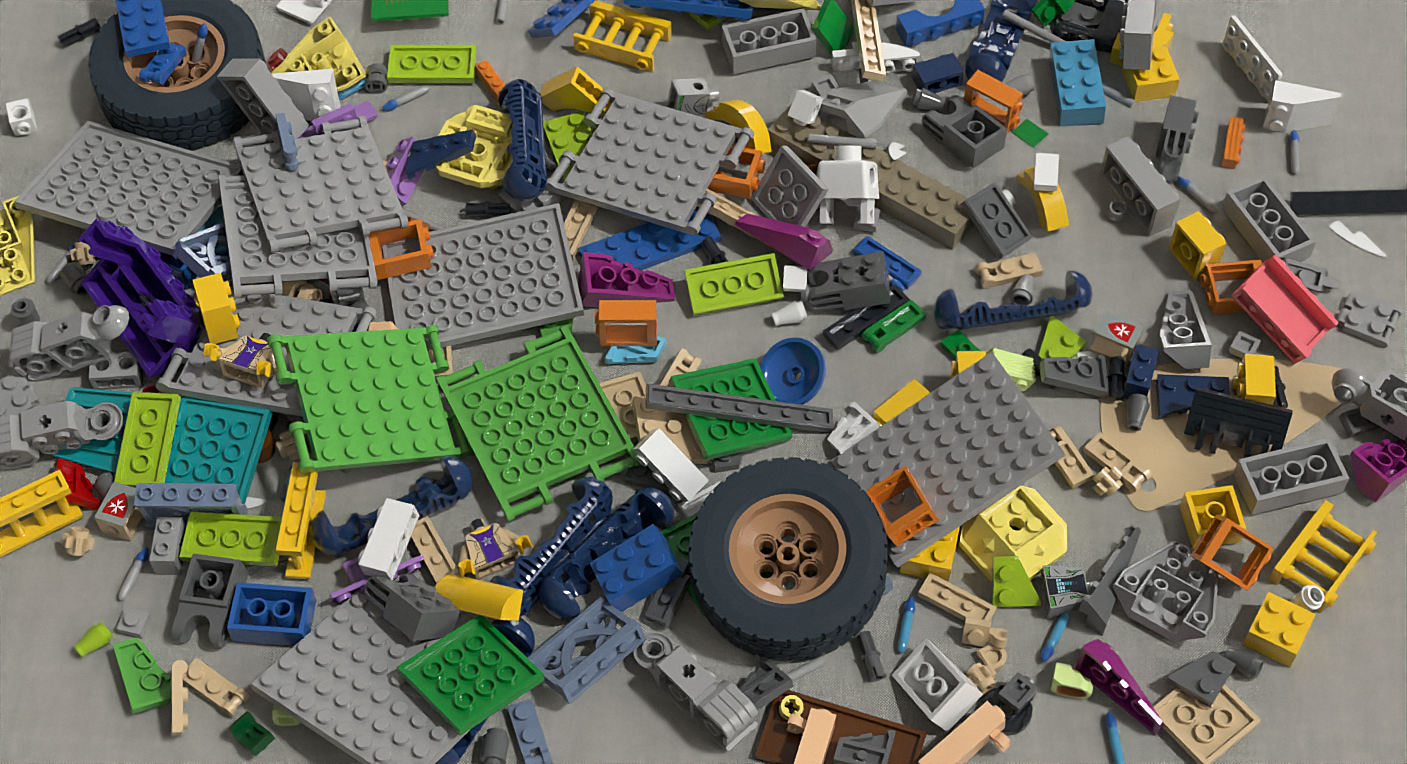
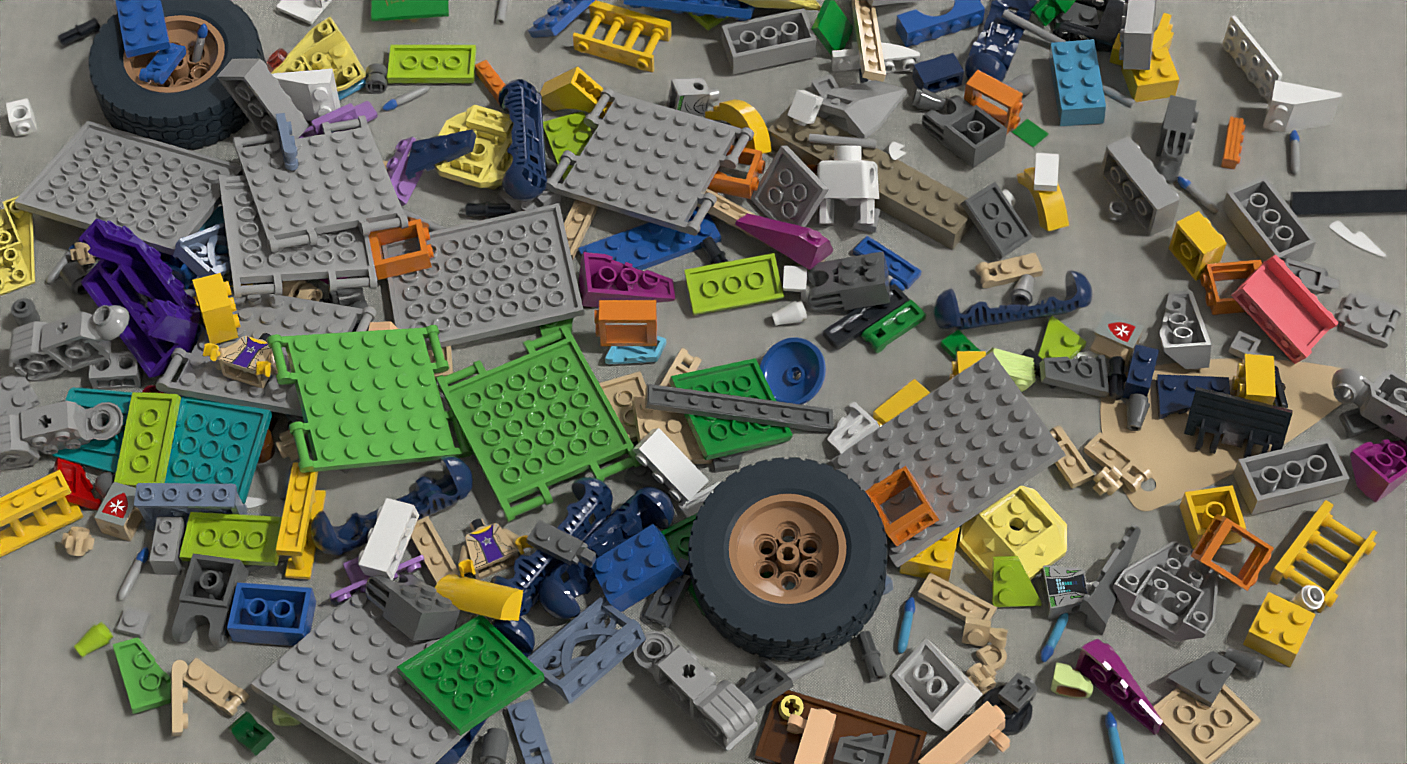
(560, 545): none -> dark grey hinge

